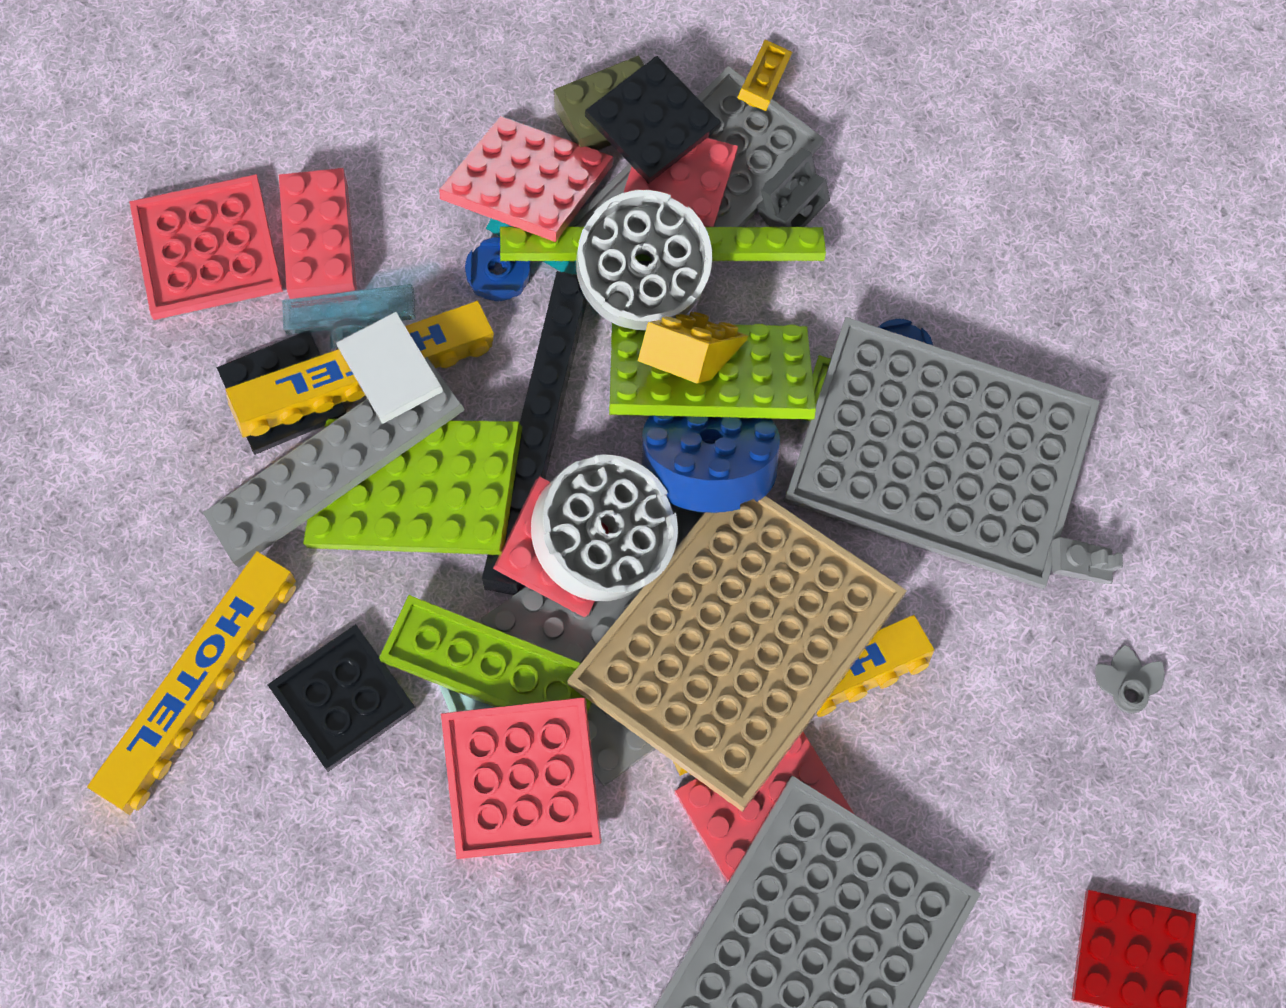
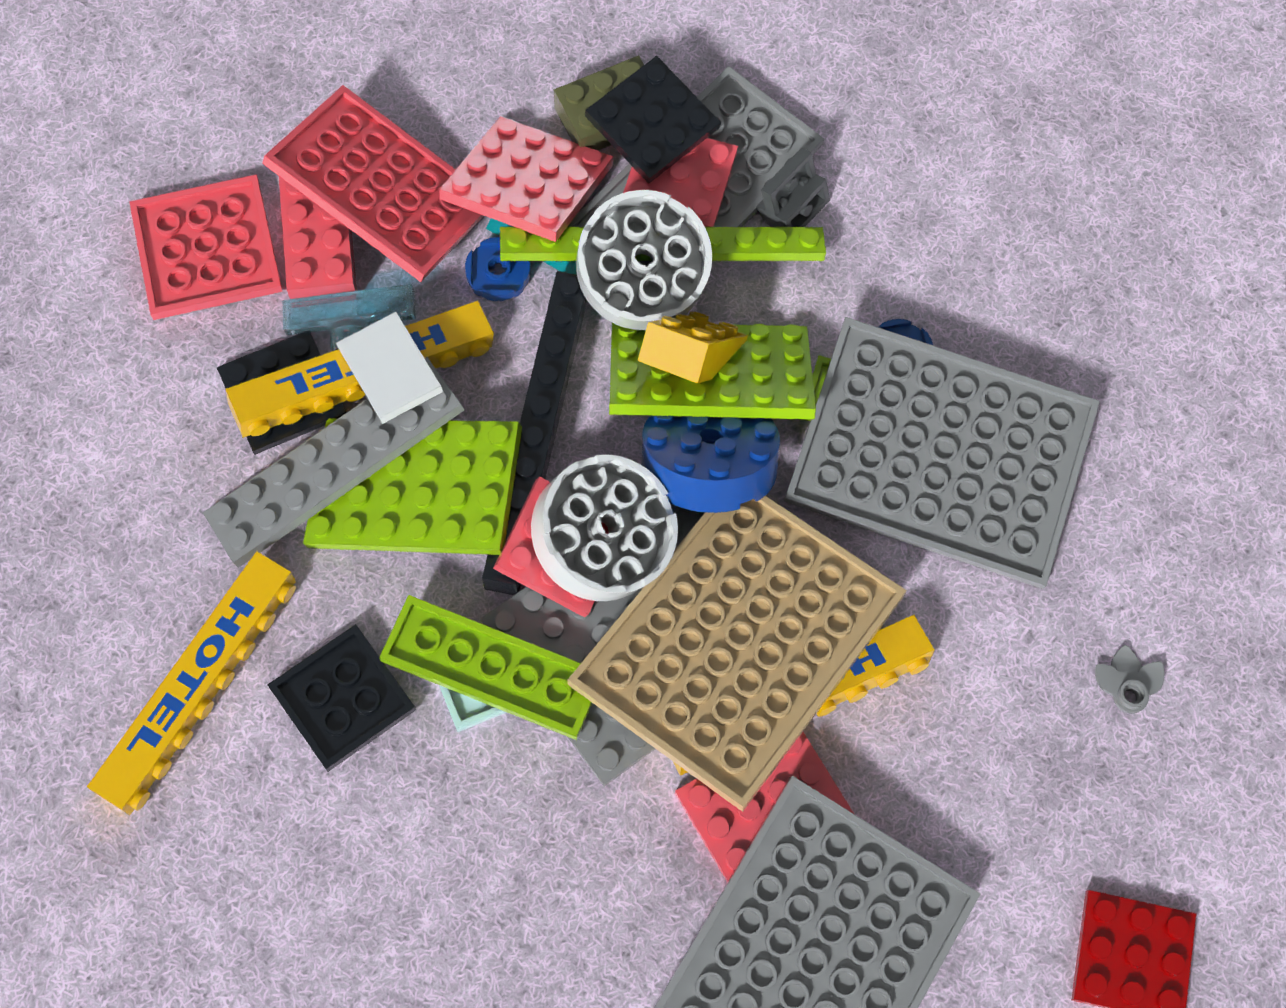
(374, 181): none -> coral plate
(521, 778): coral plate -> none
(764, 75): yellow plate -> none
(1084, 560): light grey plate -> none

